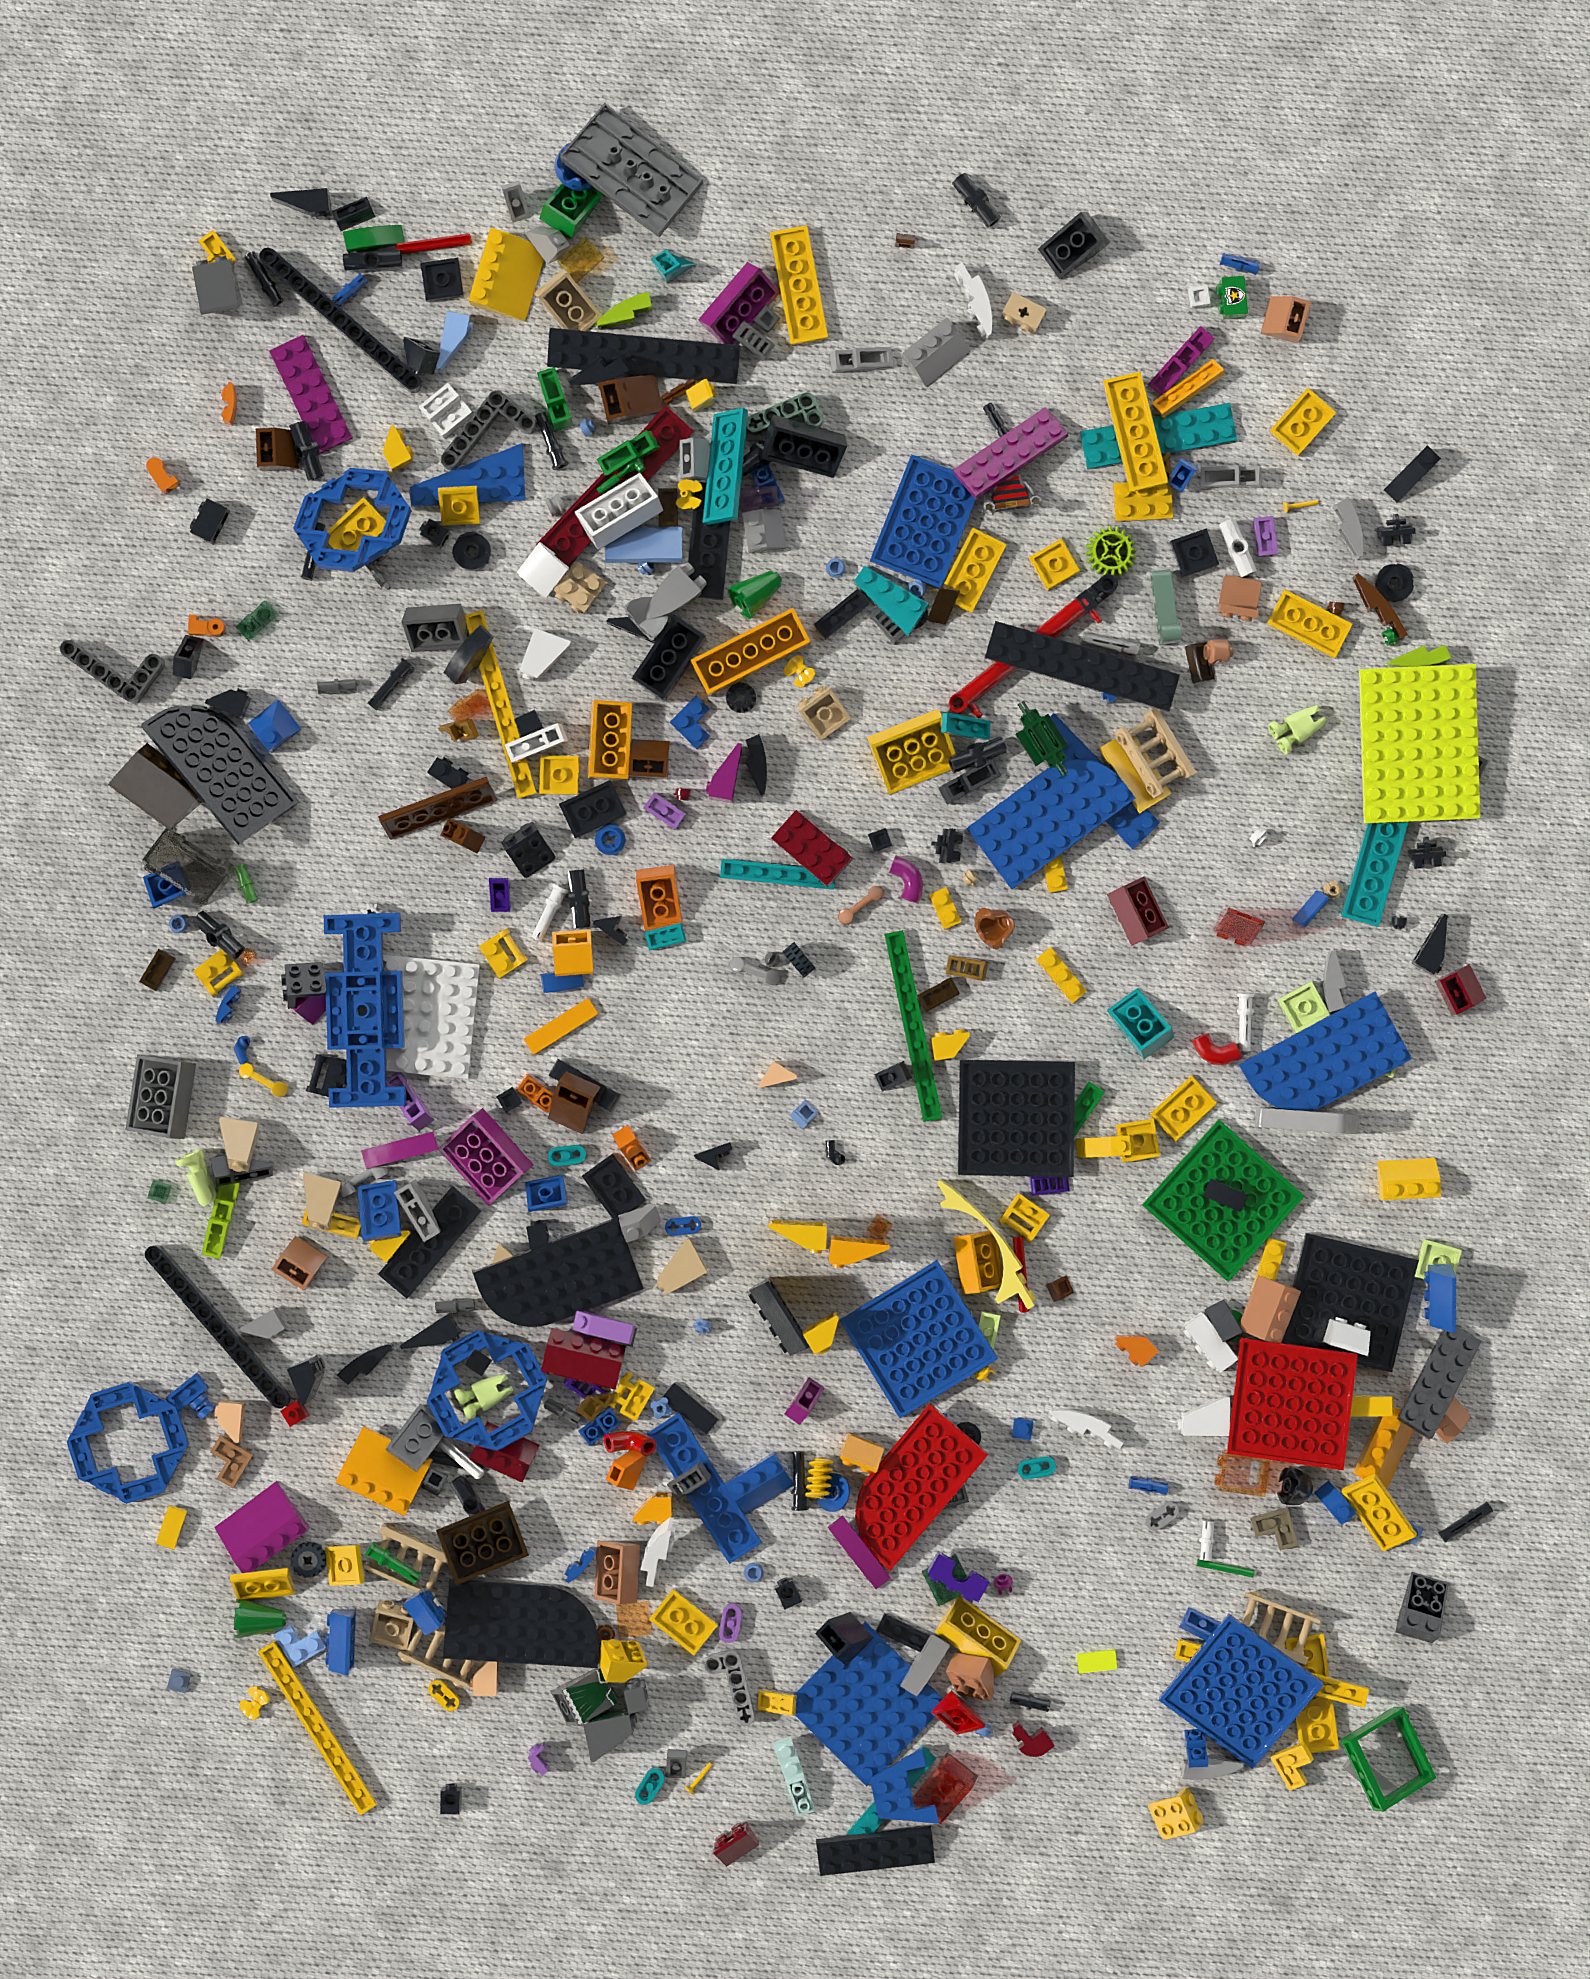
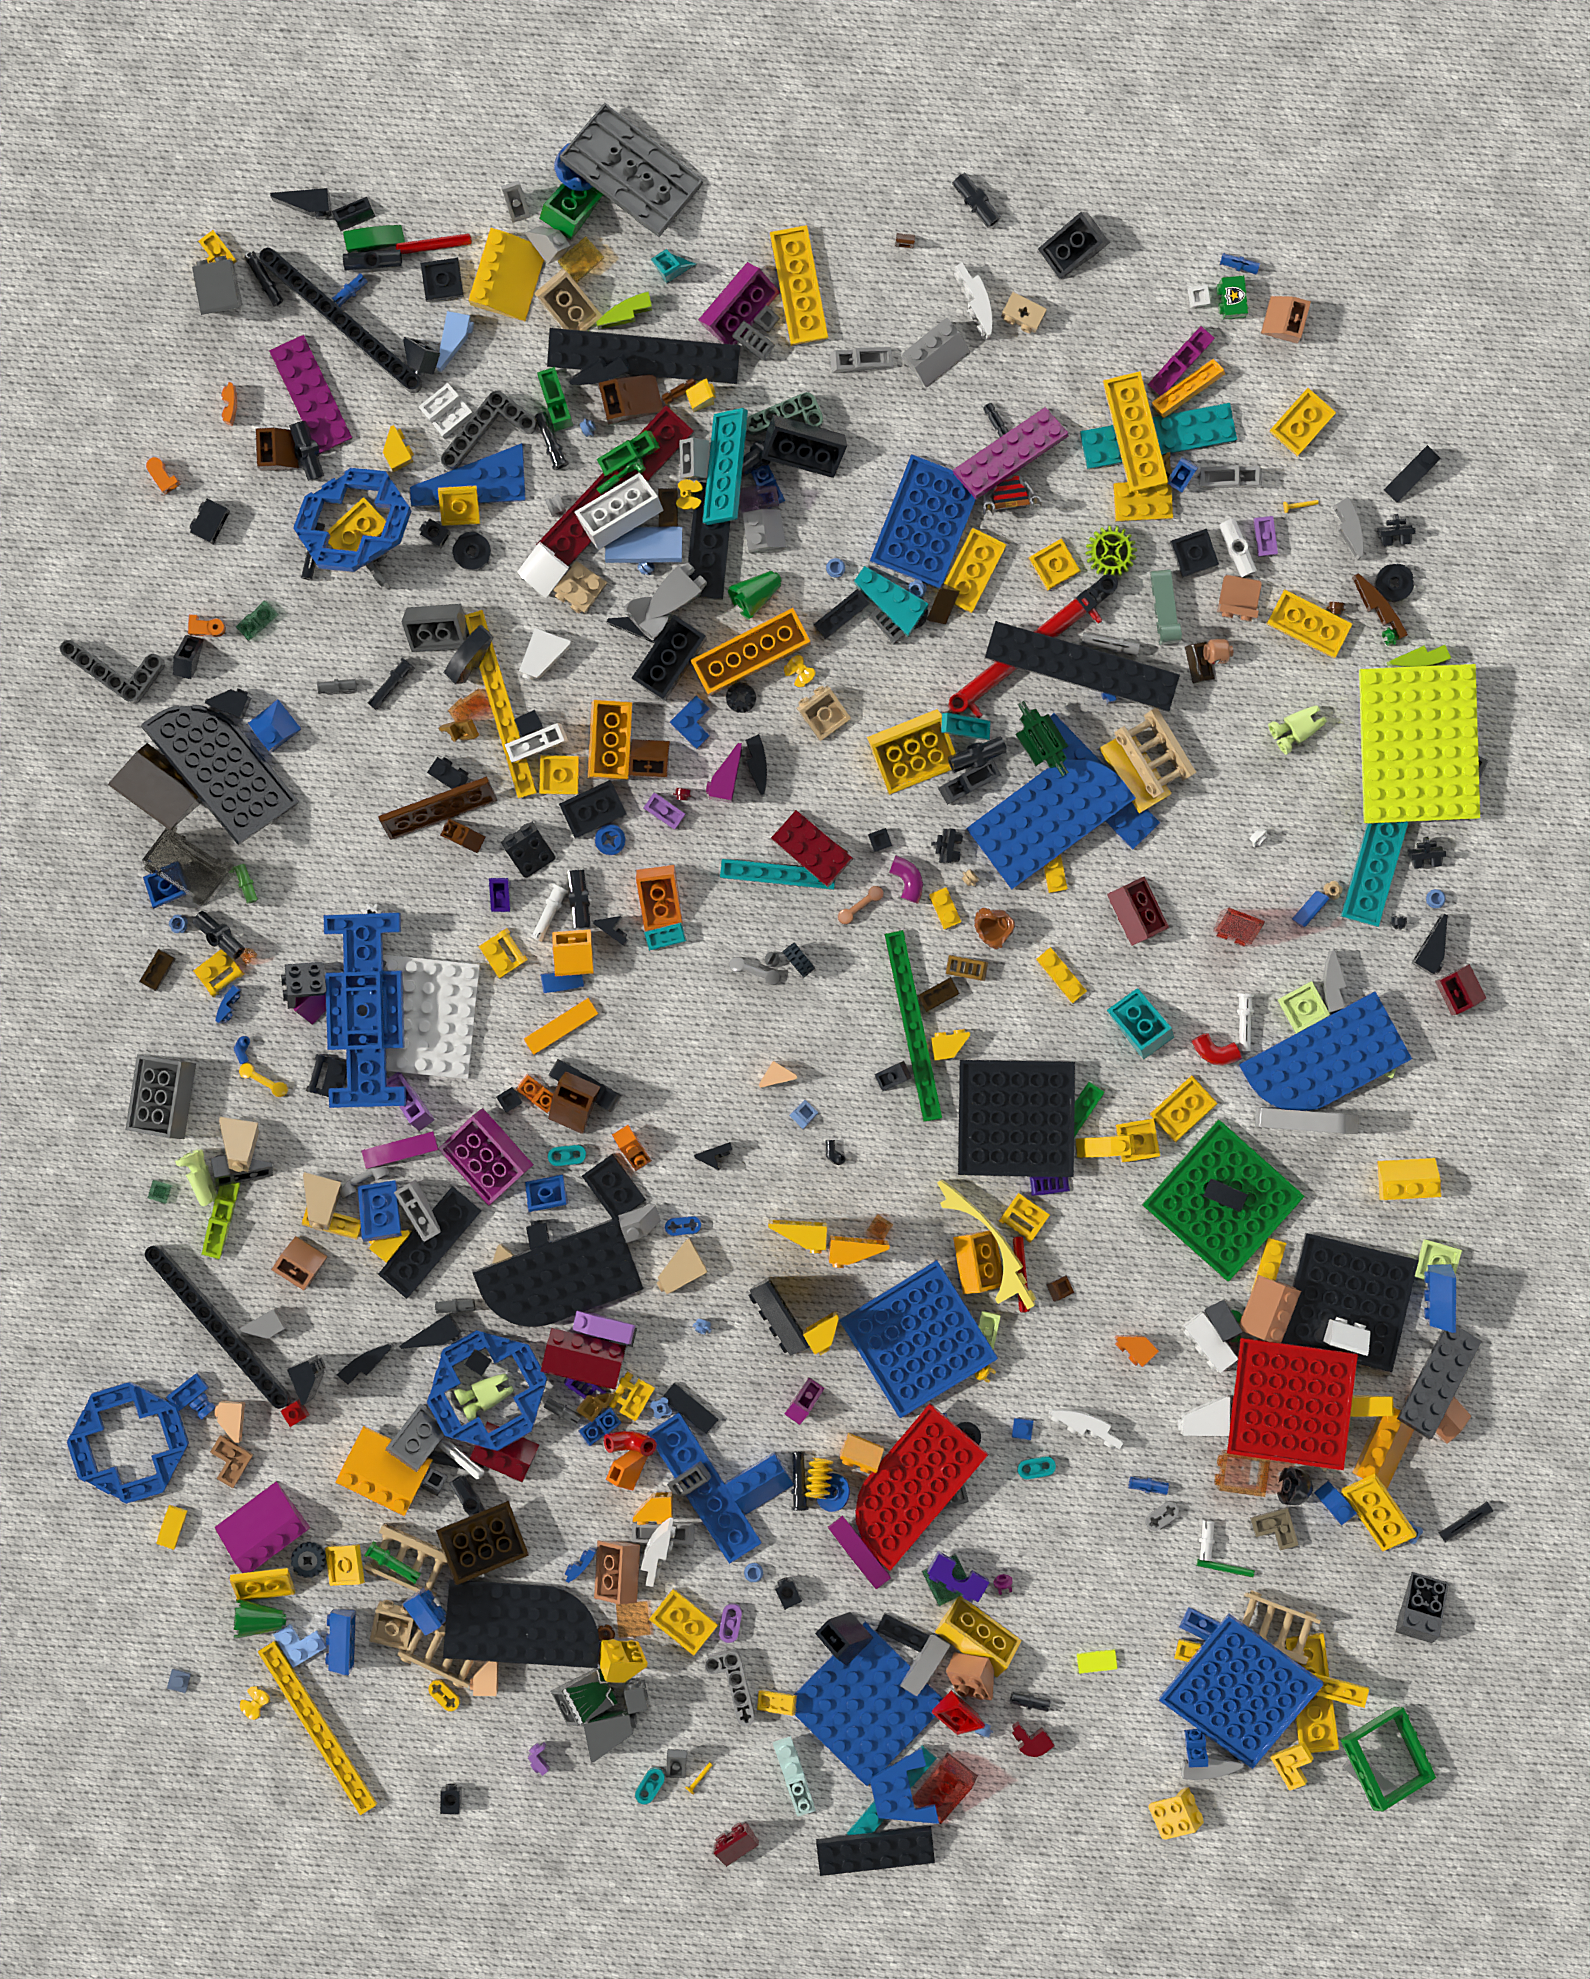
(683, 1534): none -> light grey slope
(1435, 898): none -> medium blue plate

